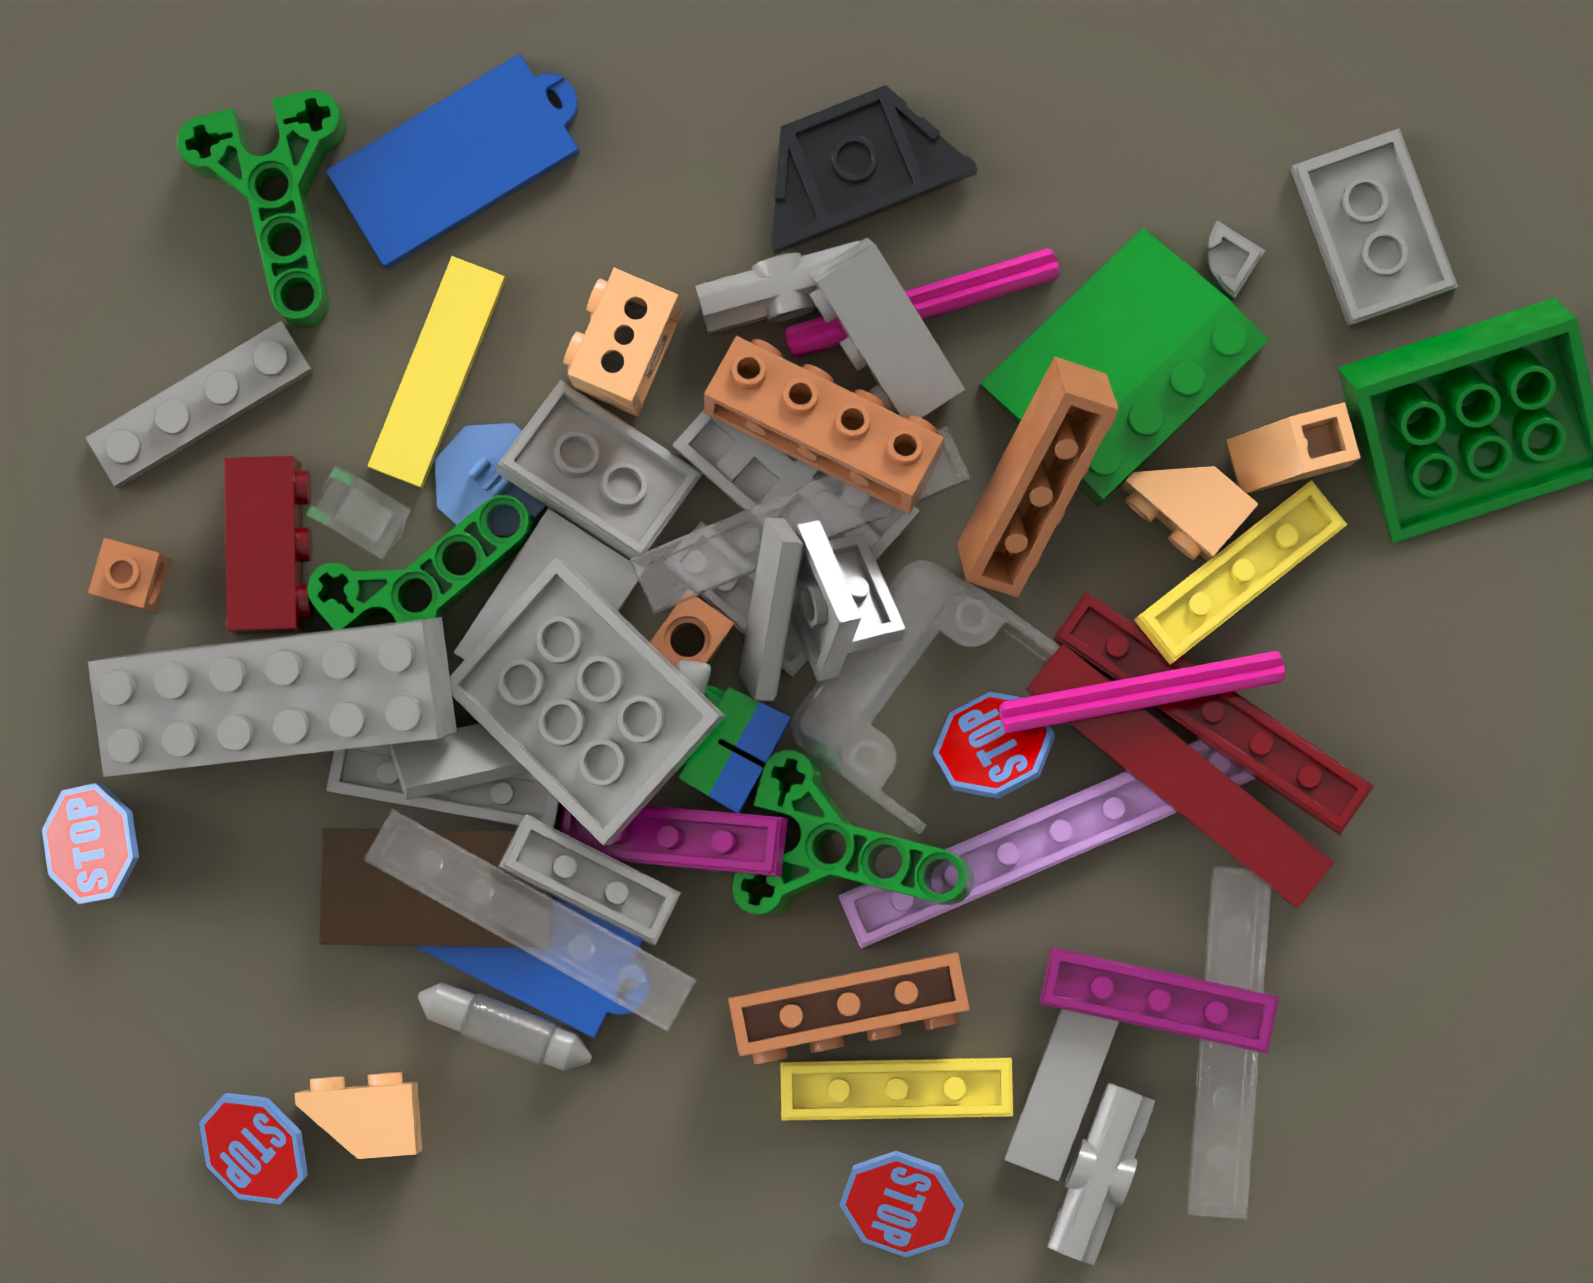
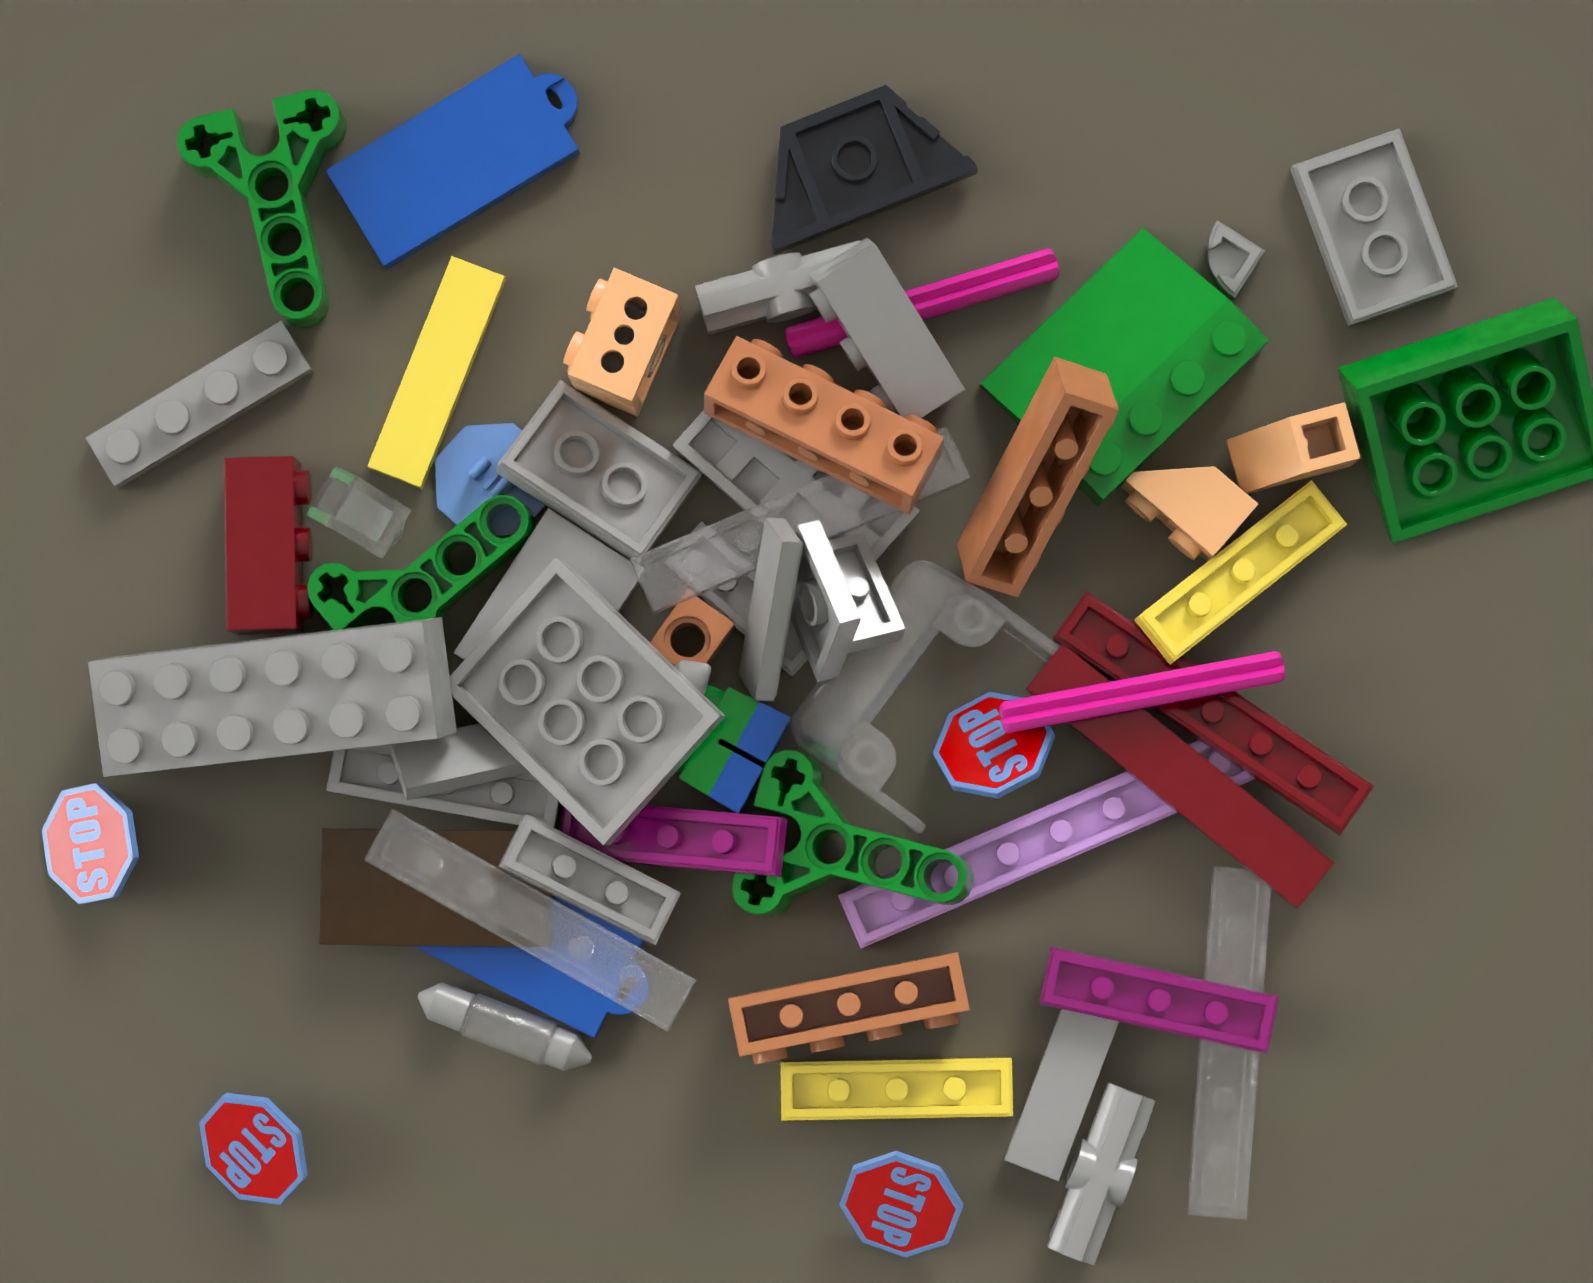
(129, 575): nougat brick -> none
(369, 1118): light nougat slope -> none

